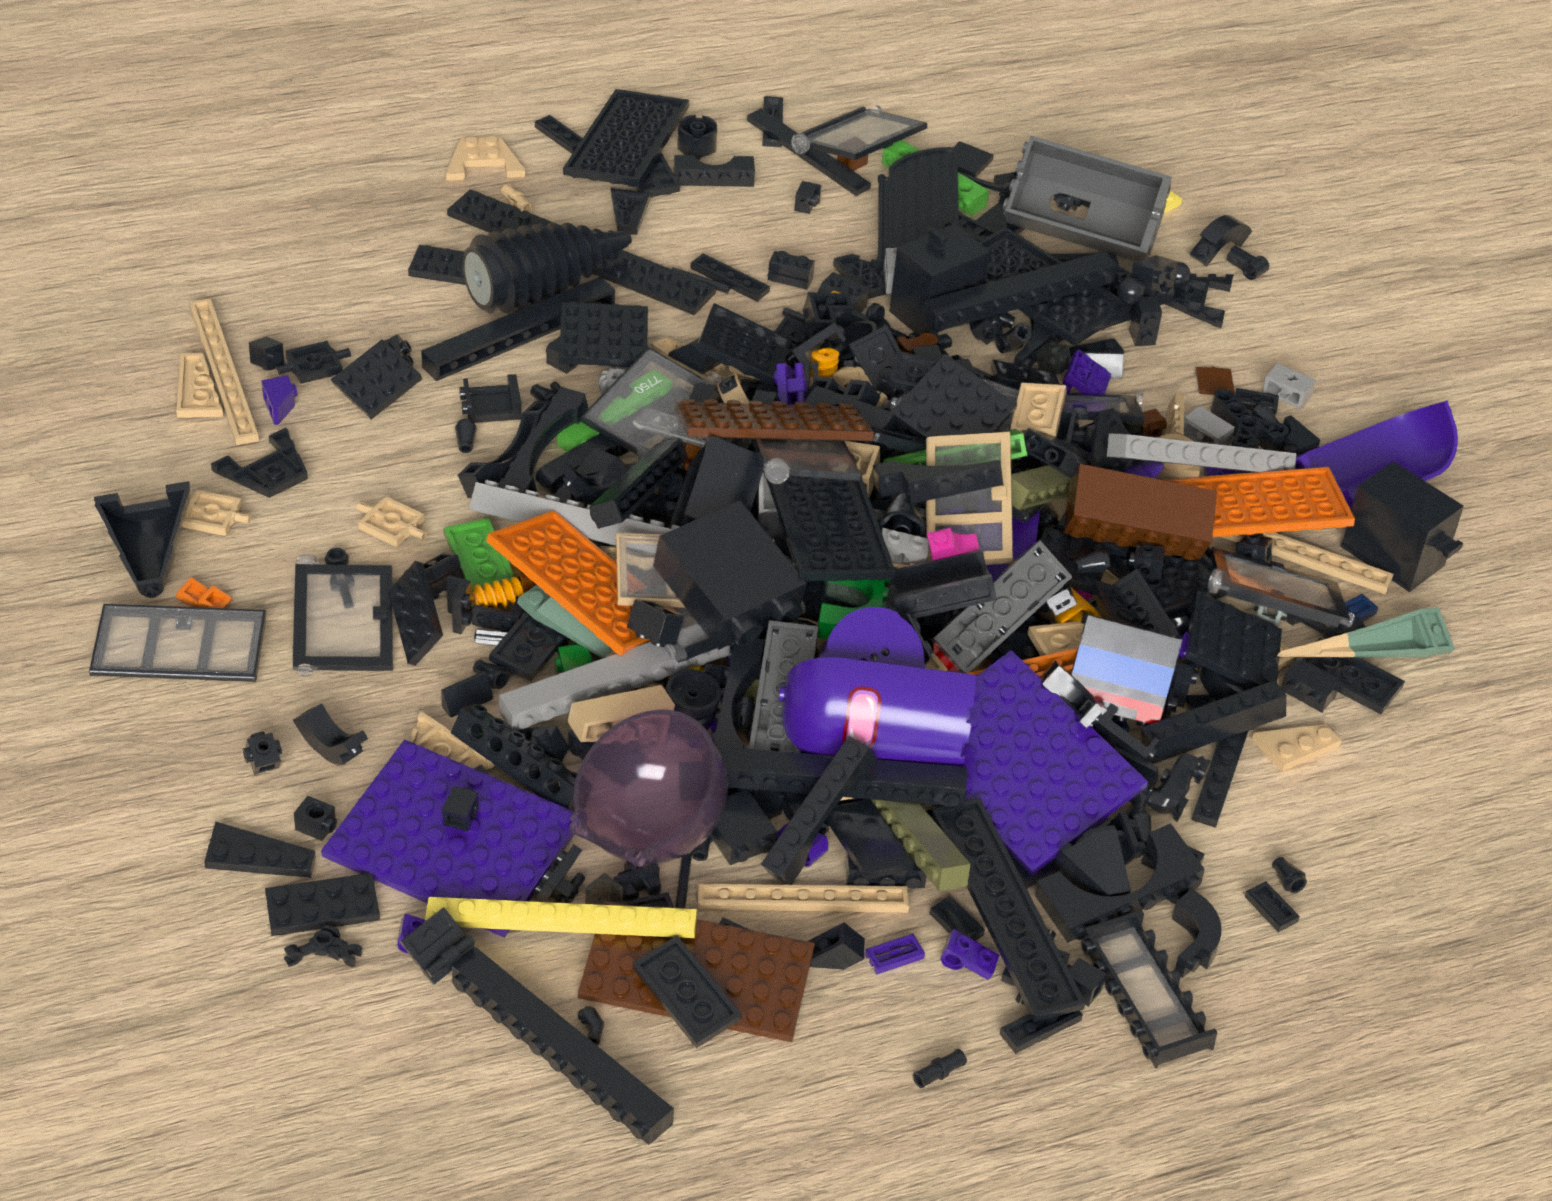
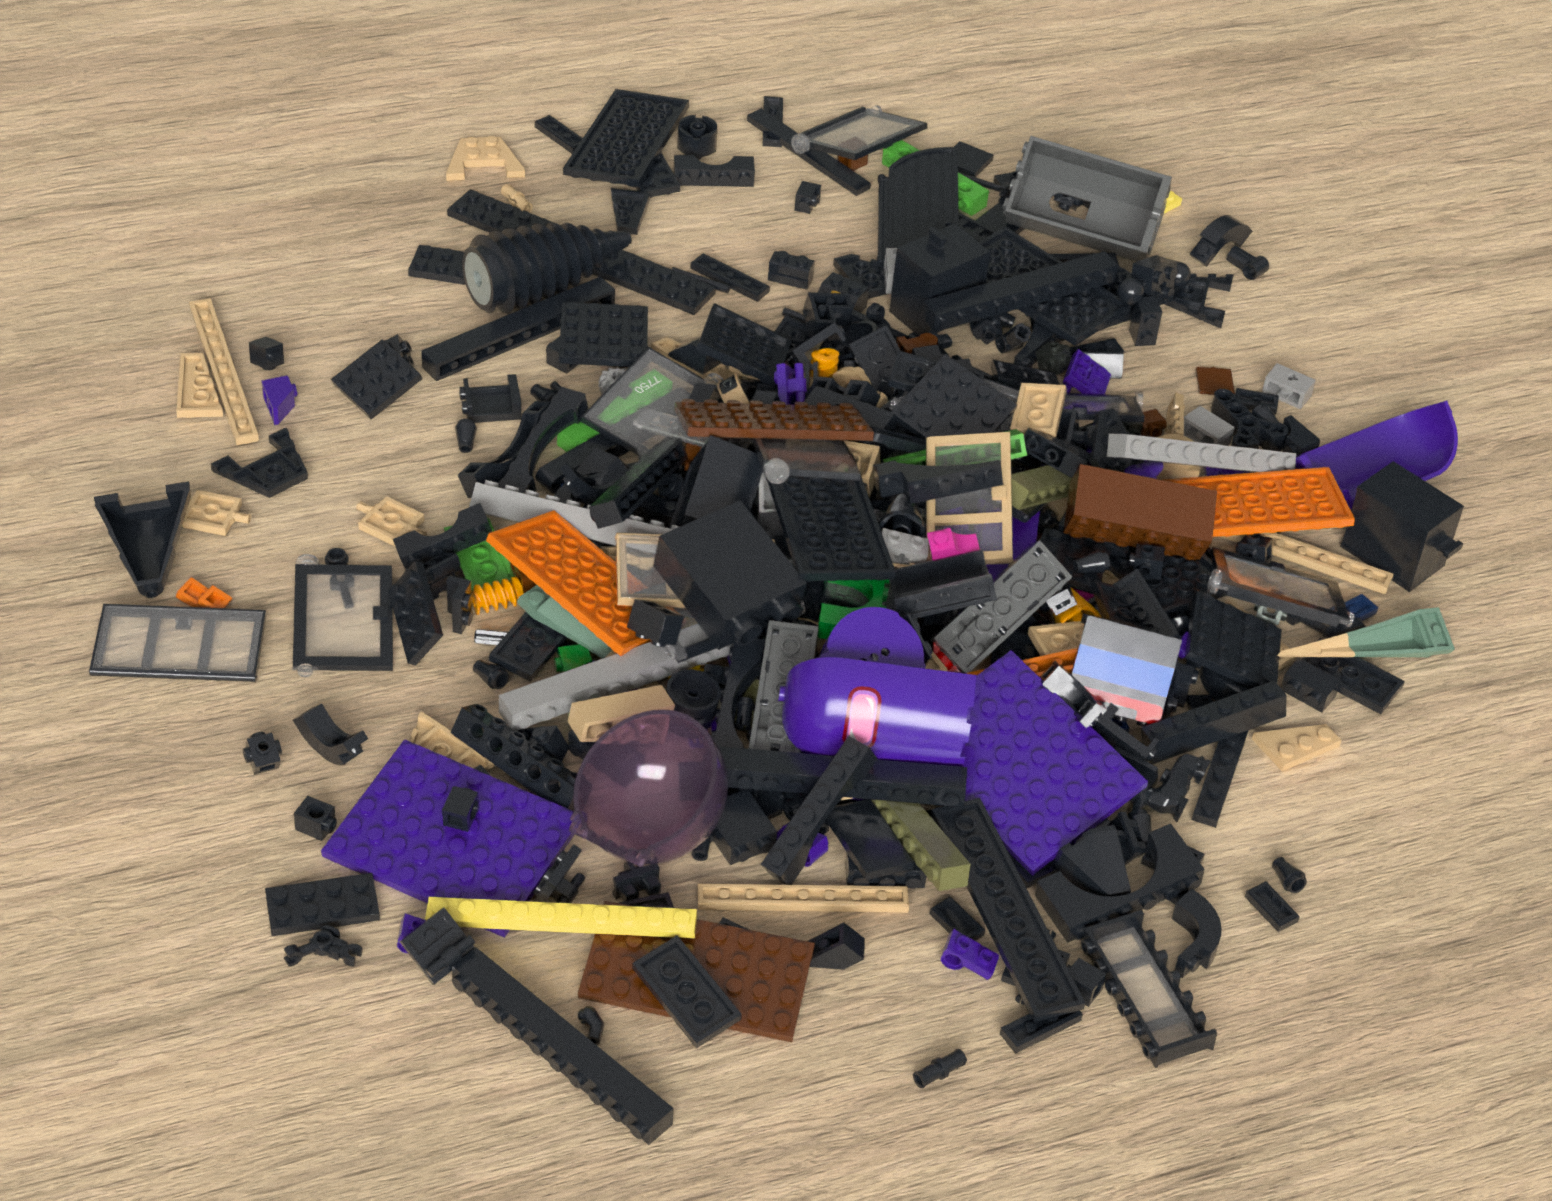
(250, 852): black wing -> none
(313, 361): black plate -> none
(465, 693): black slope -> none
(468, 530): none -> black arch
(496, 618): black bracket -> none
(602, 890): clear smoke panel -> none
(683, 881): black bar -> none
(897, 956): dark purple tile -> none

